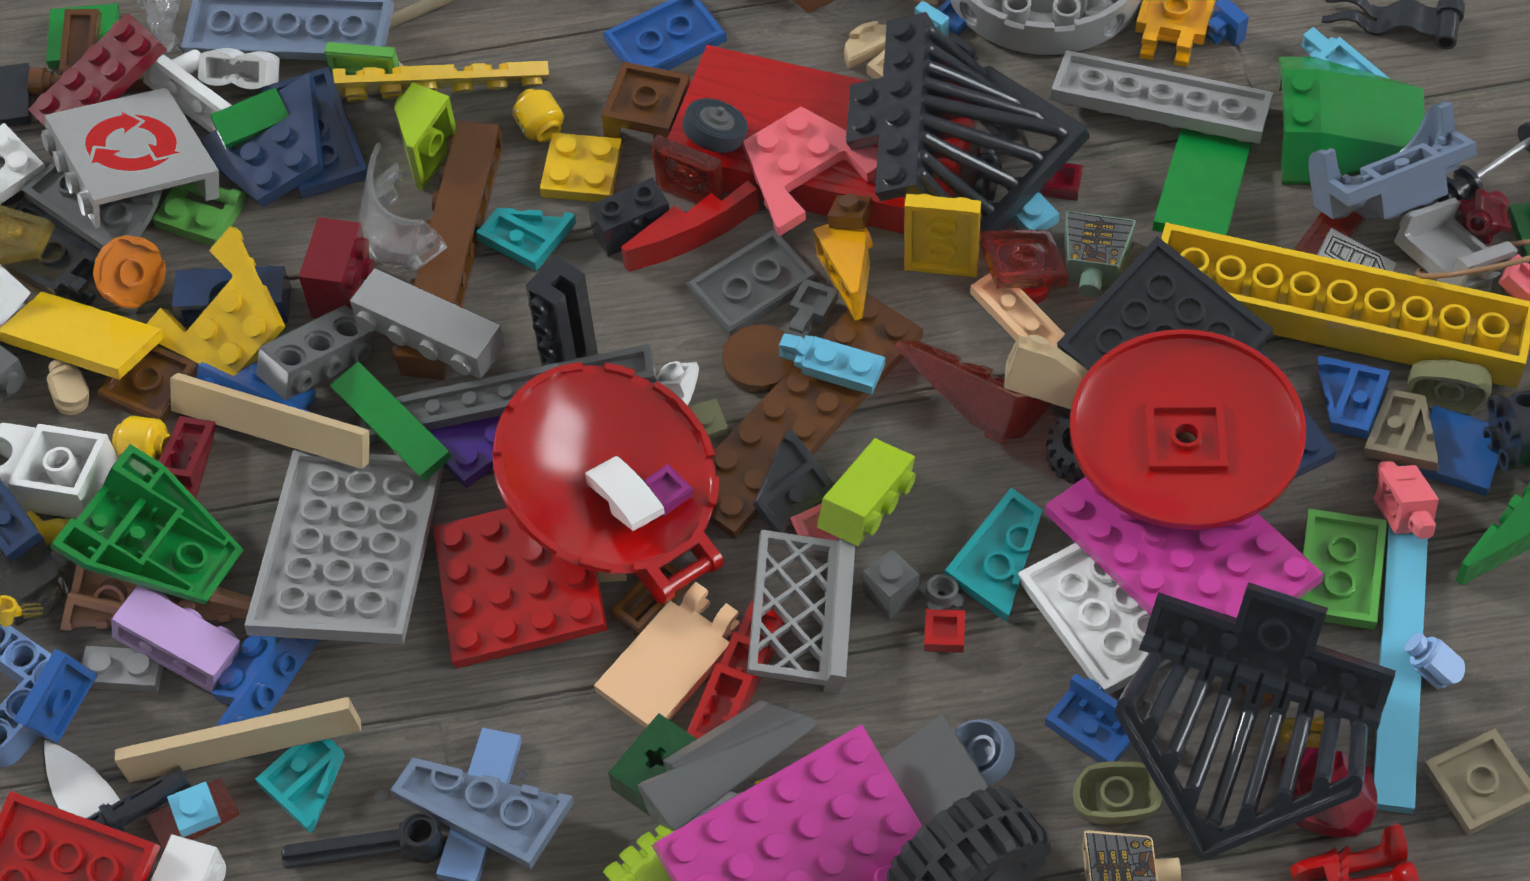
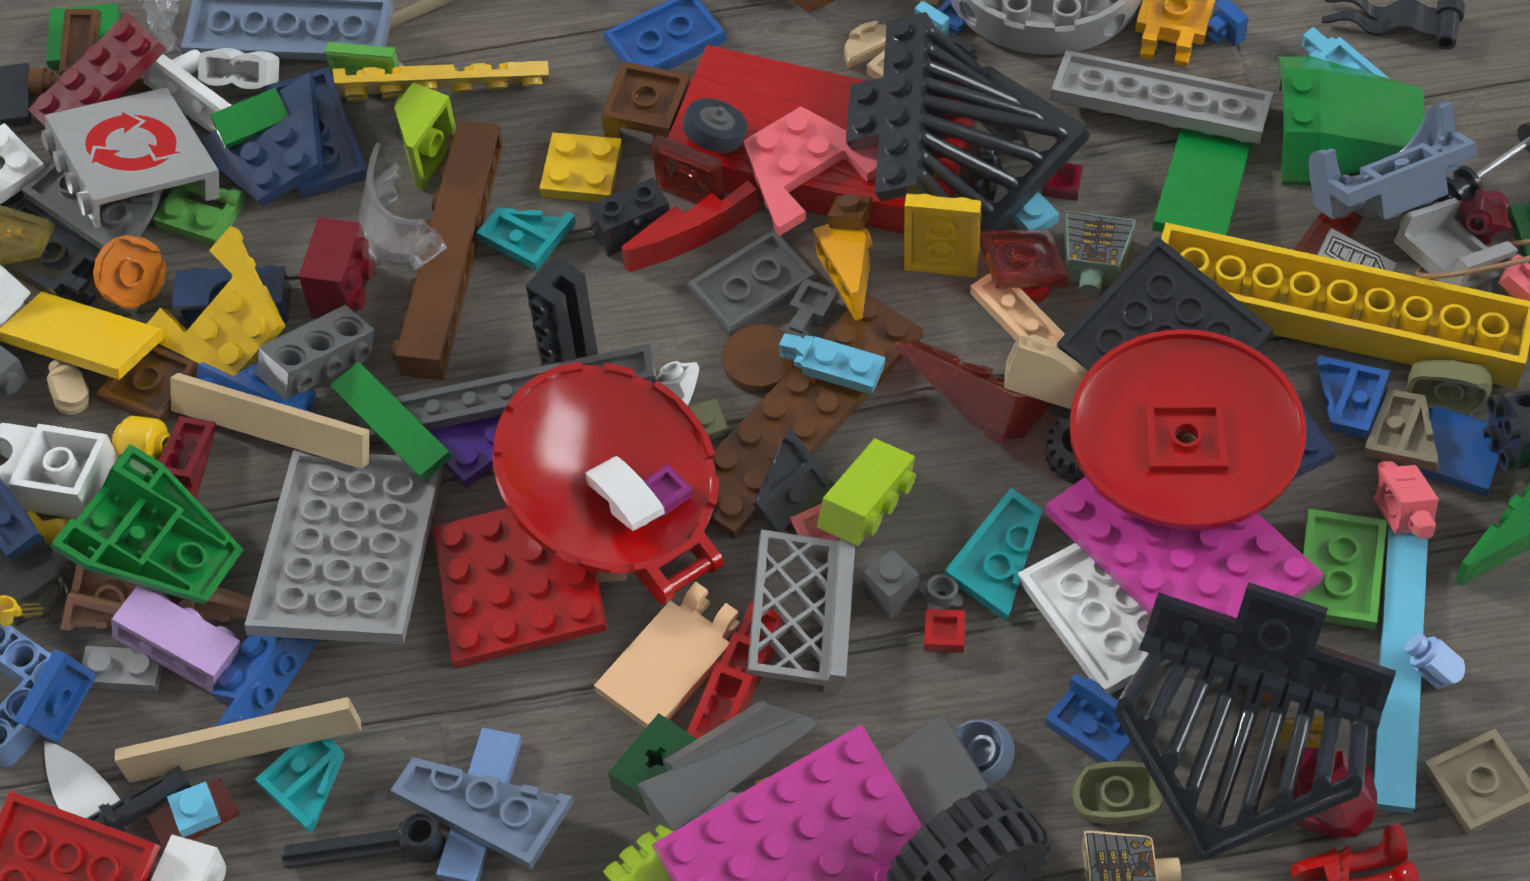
(427, 324): light grey brick -> none
(537, 114): yellow head -> none
(619, 611): reddish brown tile -> none

